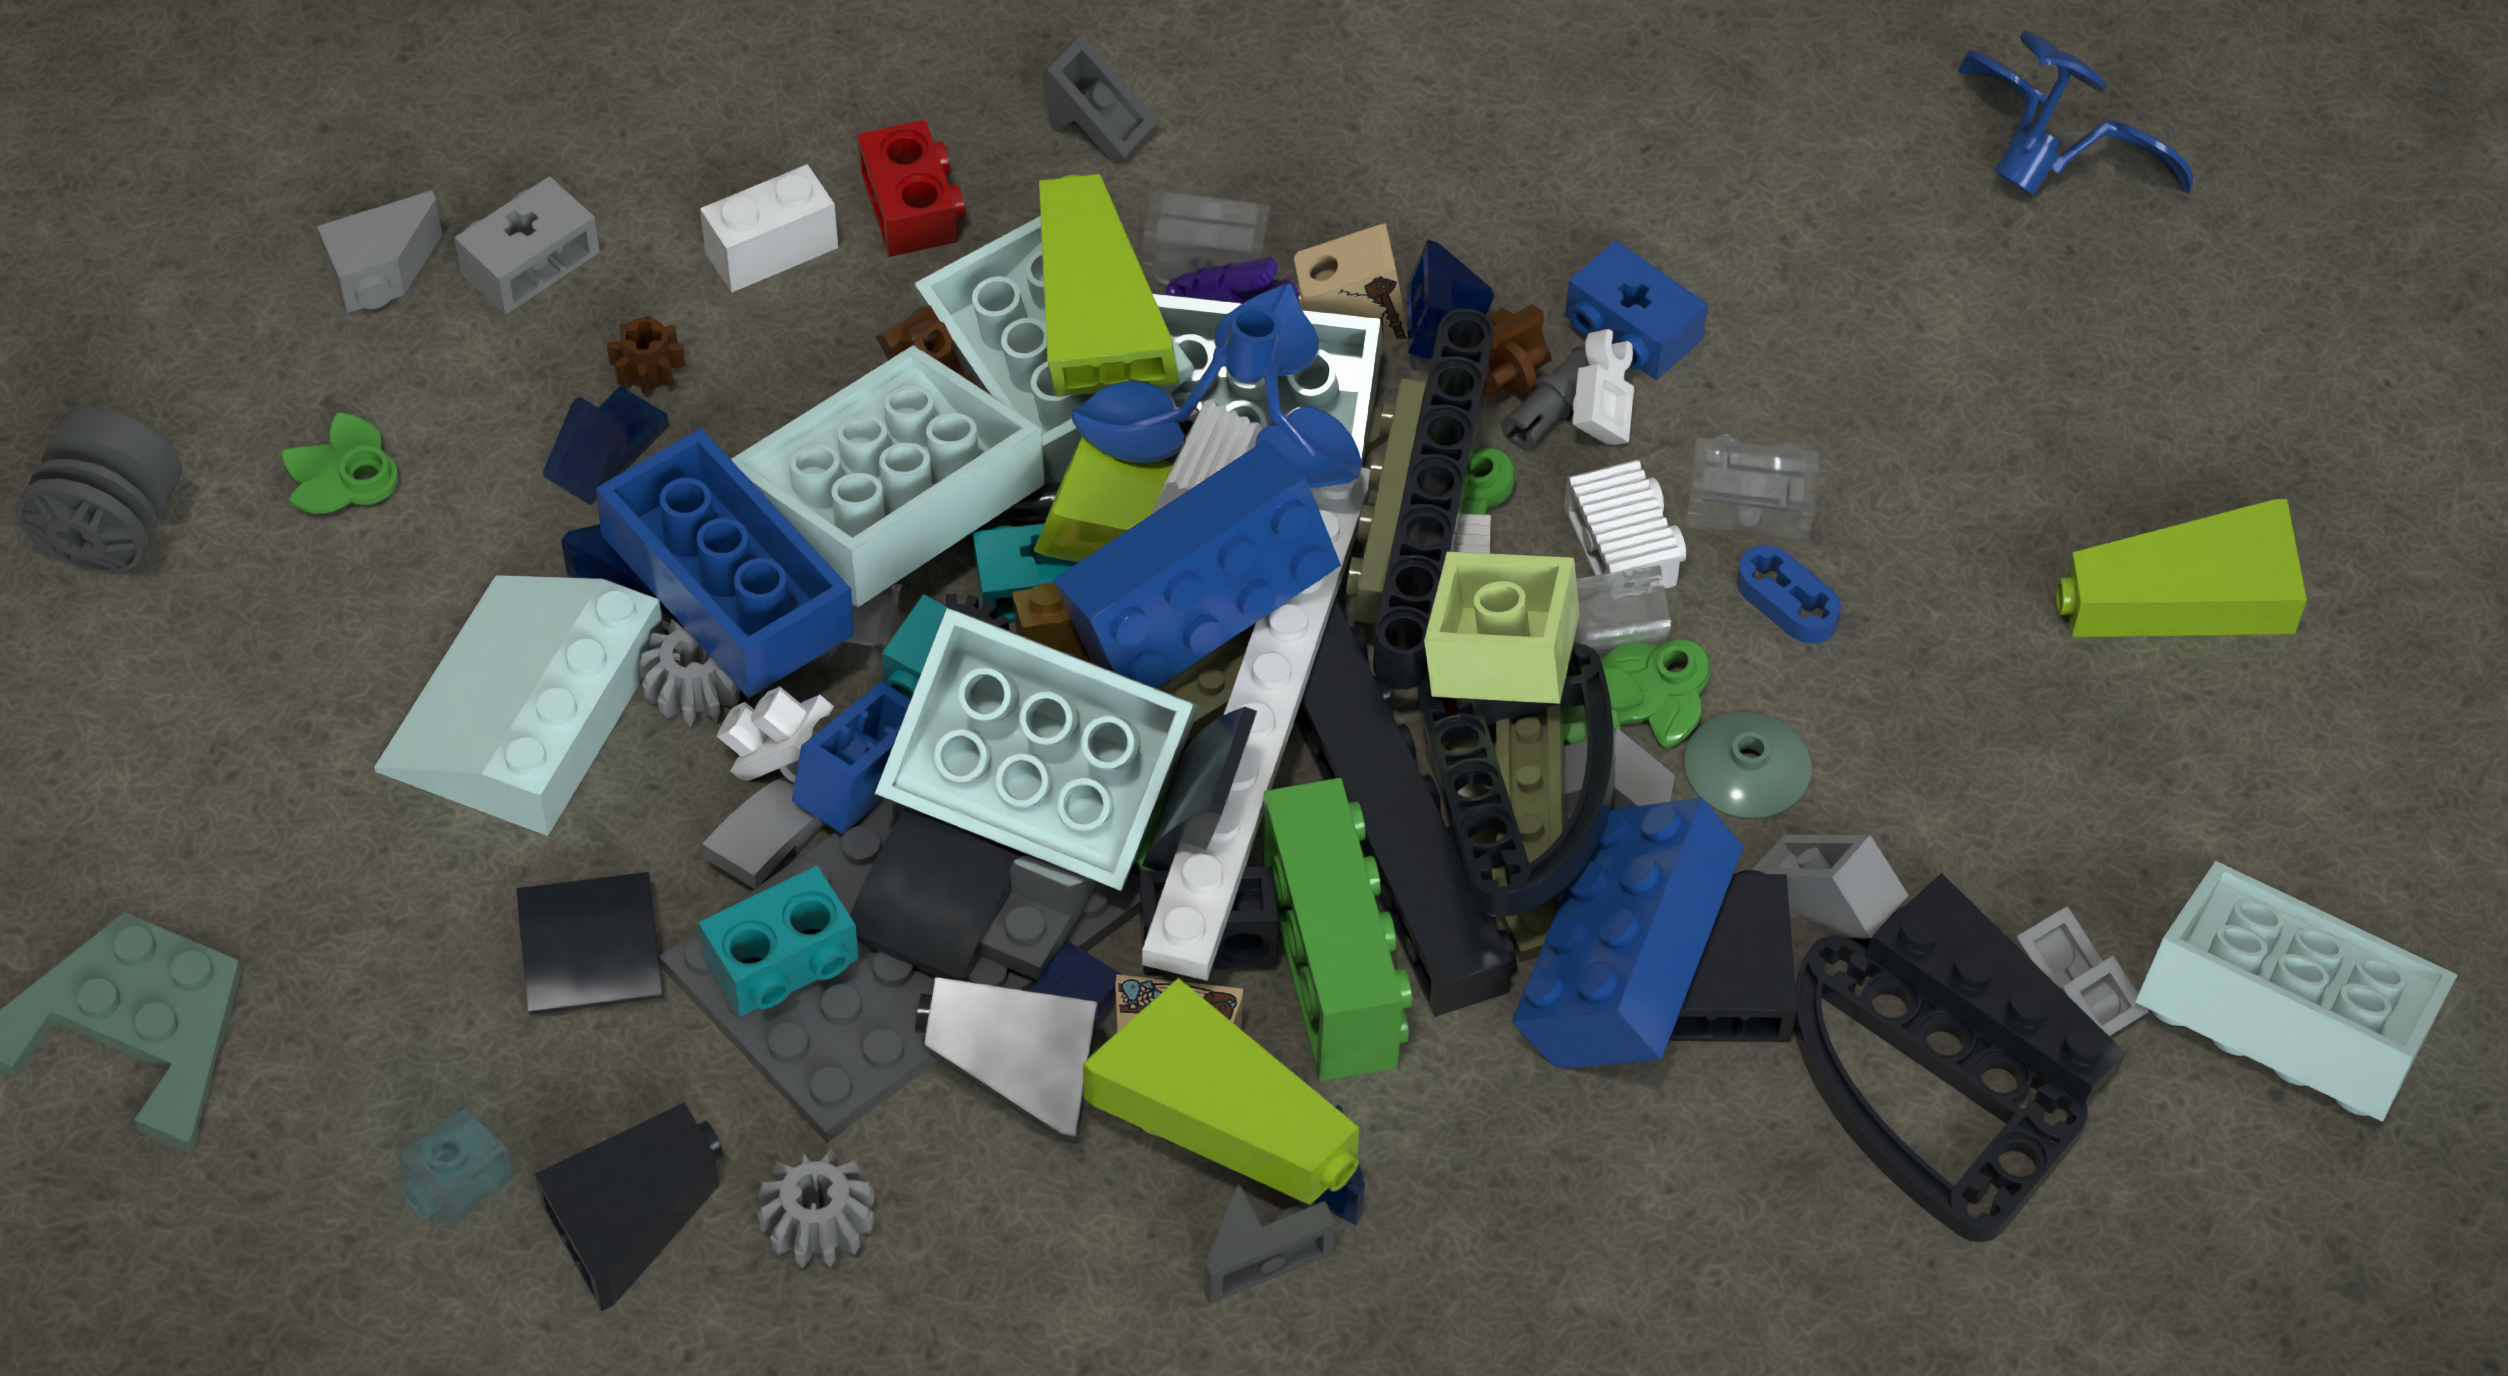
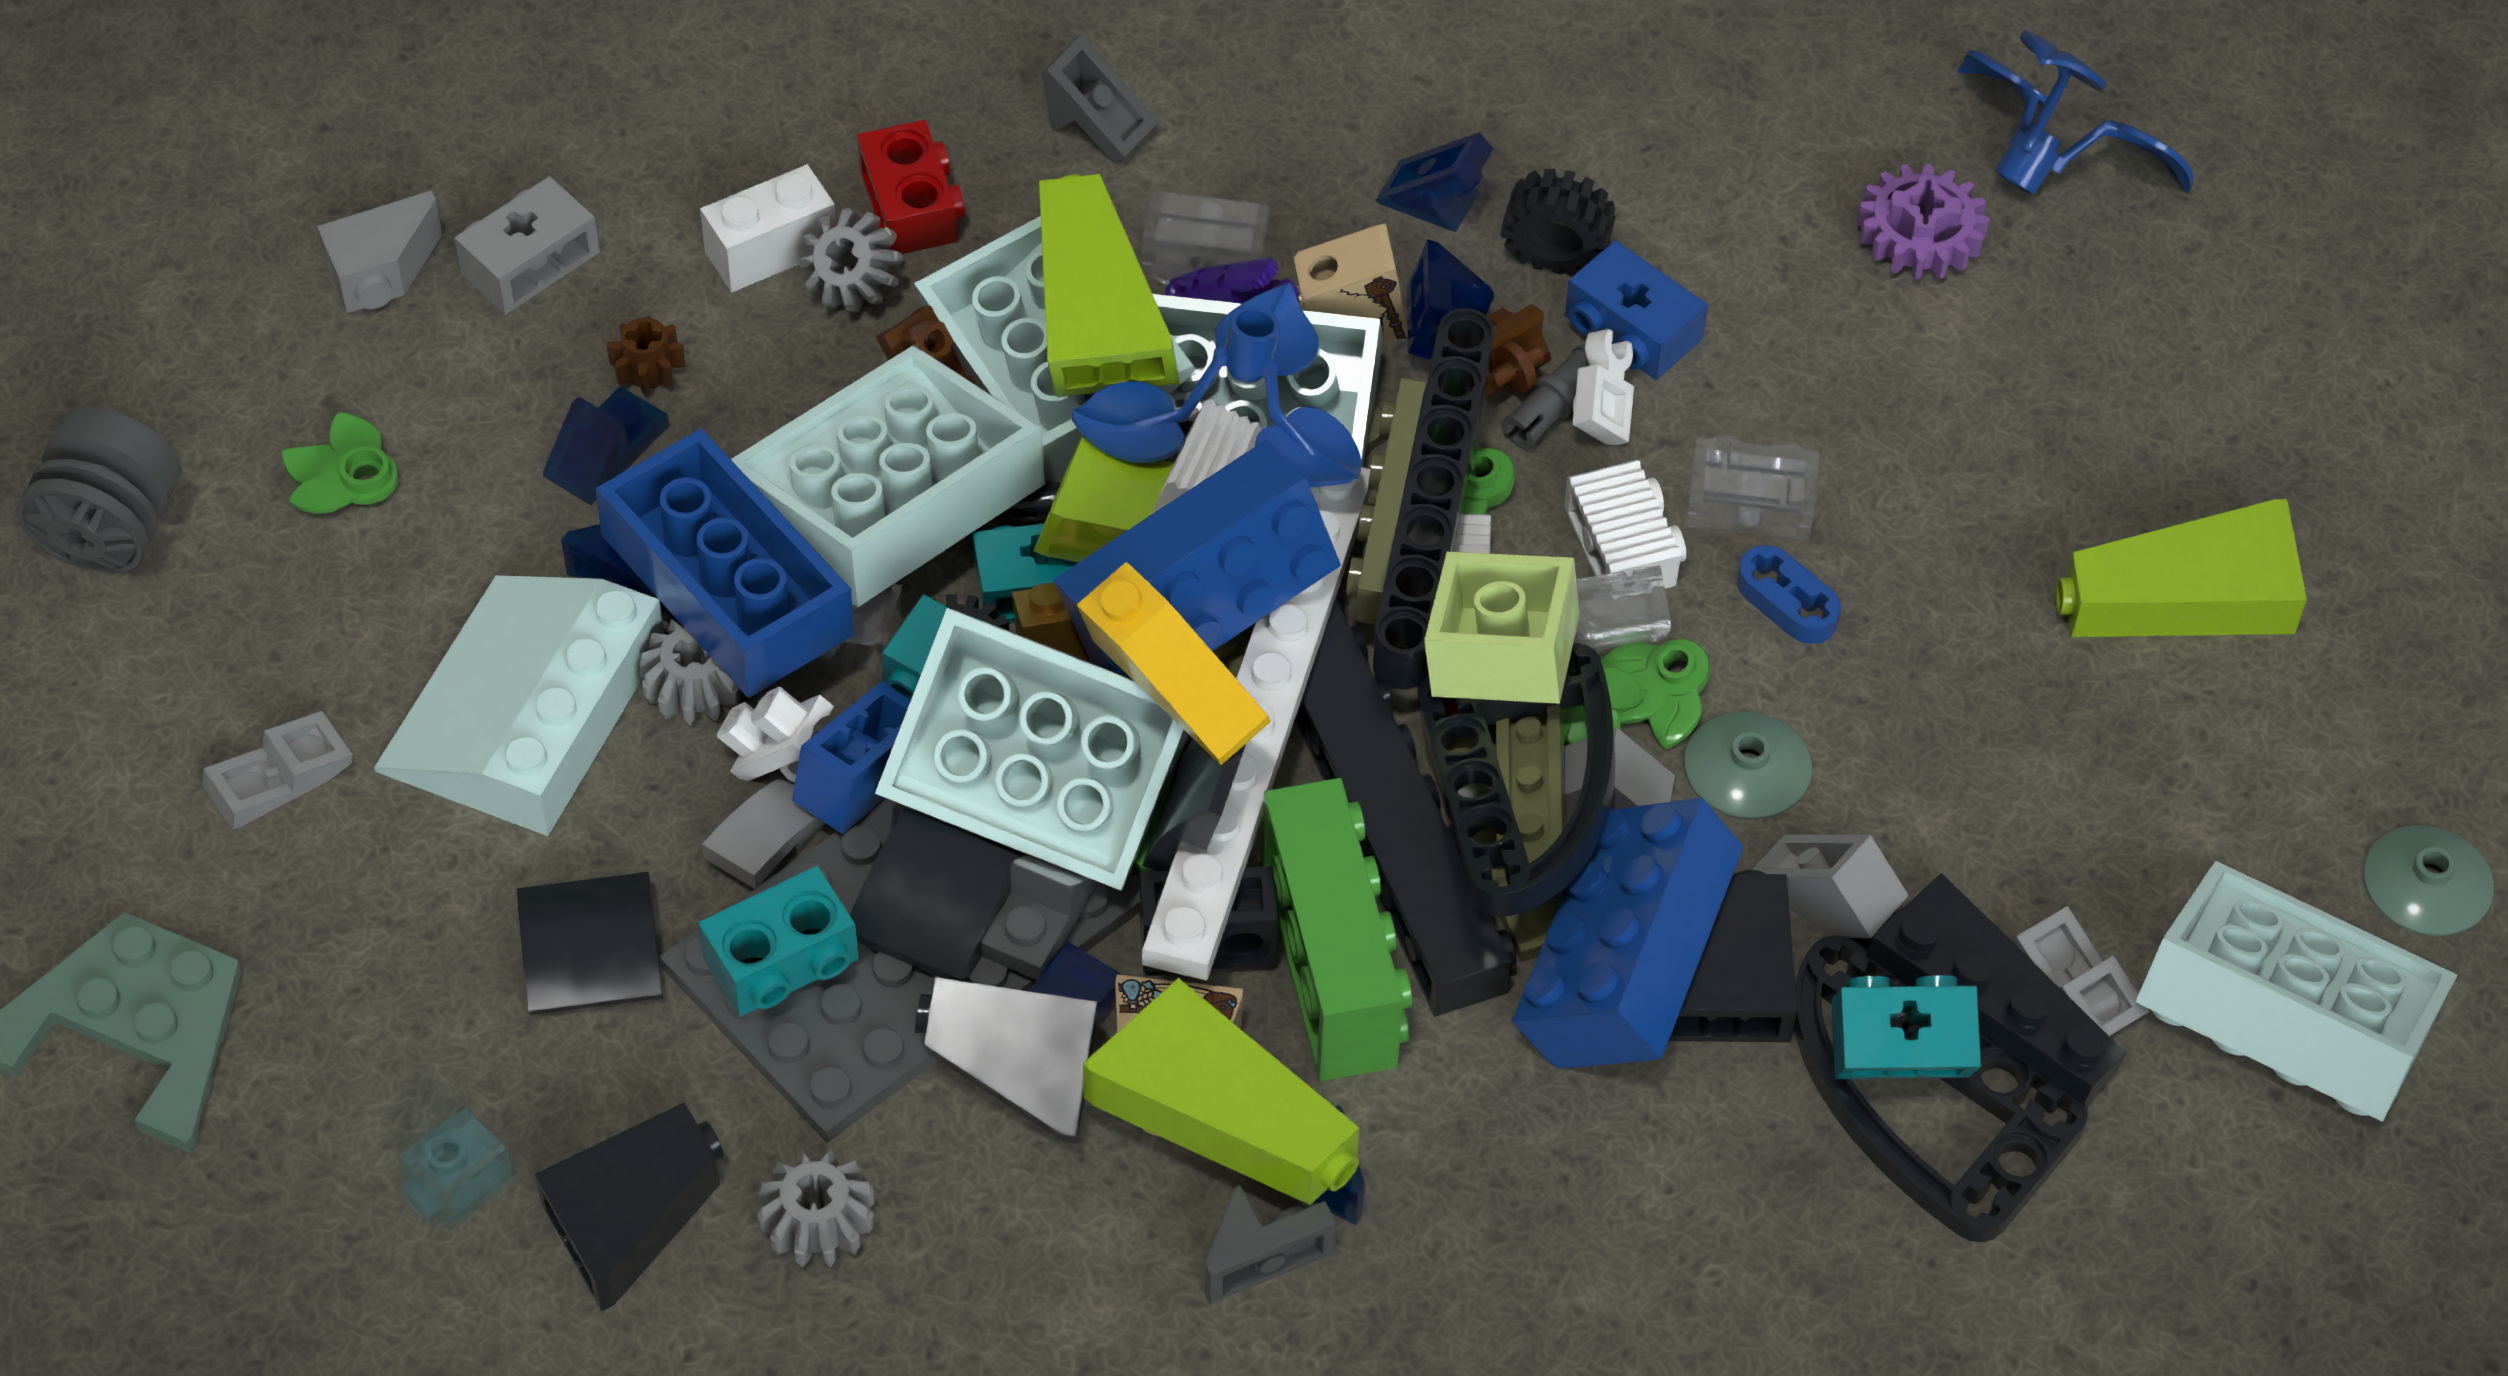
(288, 765): none -> light grey slope
(865, 242): none -> light grey gear
(1171, 663): none -> yellow slope
(1438, 182): none -> clear blue slope
(1562, 200): none -> black tyre
(1872, 1049): none -> teal brick
(1894, 217): none -> medium lavender gear
(2423, 899): none -> sand green dish

